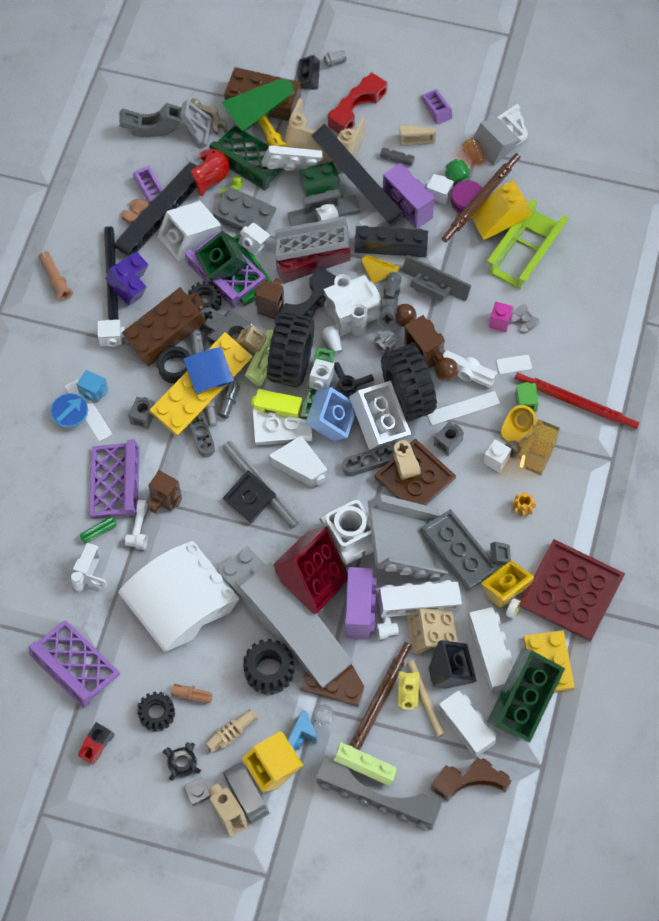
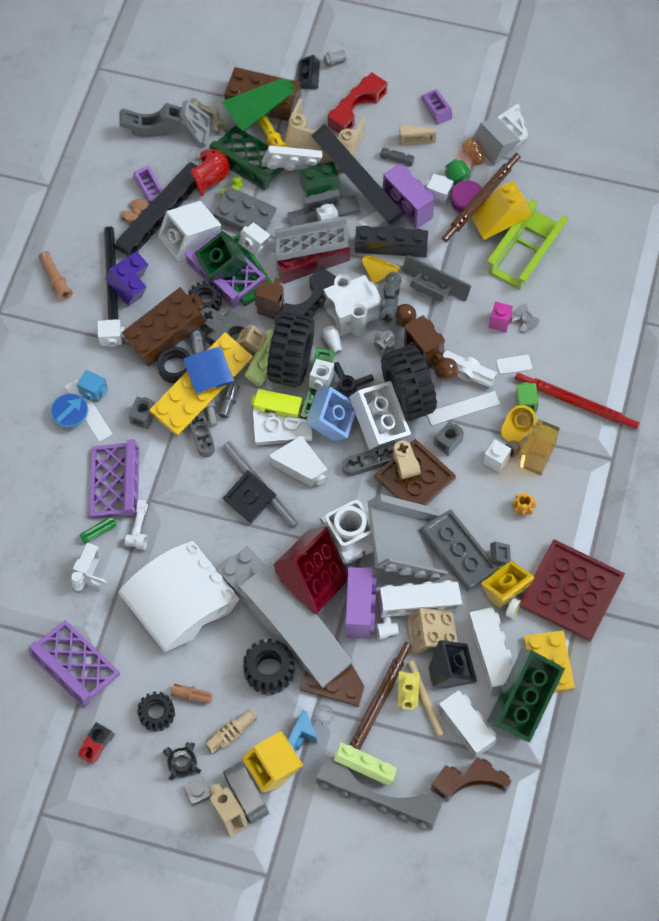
(164, 492): reddish brown brick -> none

